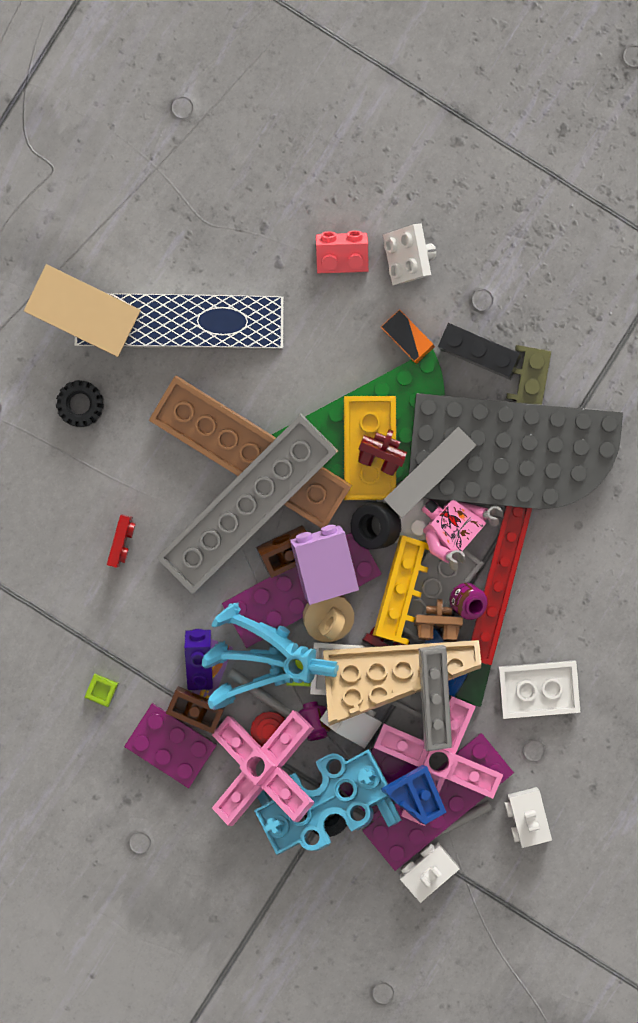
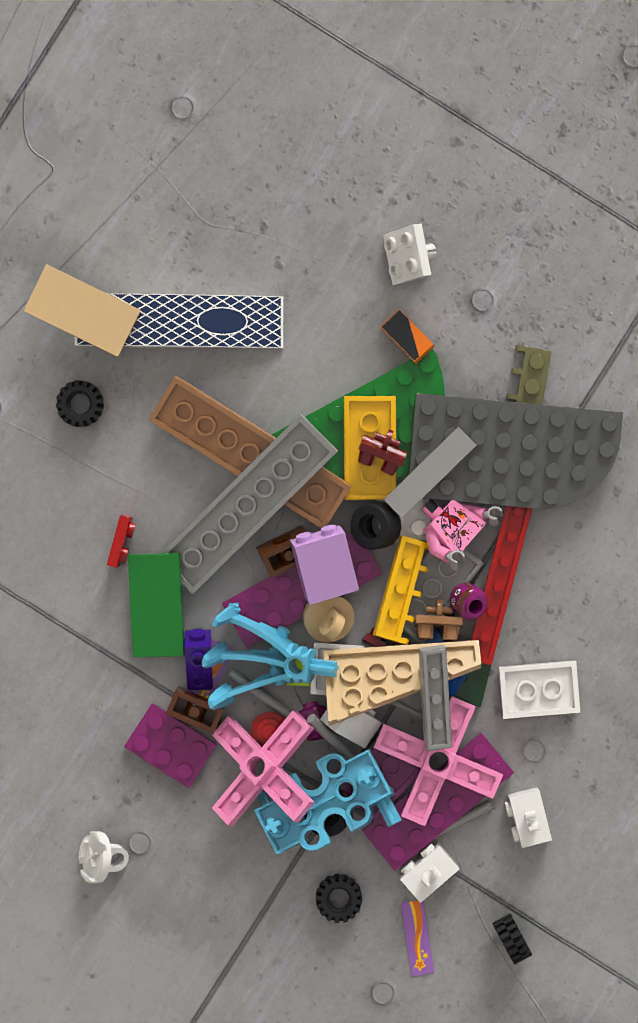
(96, 857): none -> white tile
(101, 690): lime tile -> none
(156, 605): none -> green tile
(330, 737): none -> light grey bar
(338, 882): none -> black tyre
(342, 252): coral bracket -> none
(416, 795): blue wing -> none
(417, 938): none -> medium lavender sticker
(479, 351): black brick -> none
(512, 939): none -> black tyre

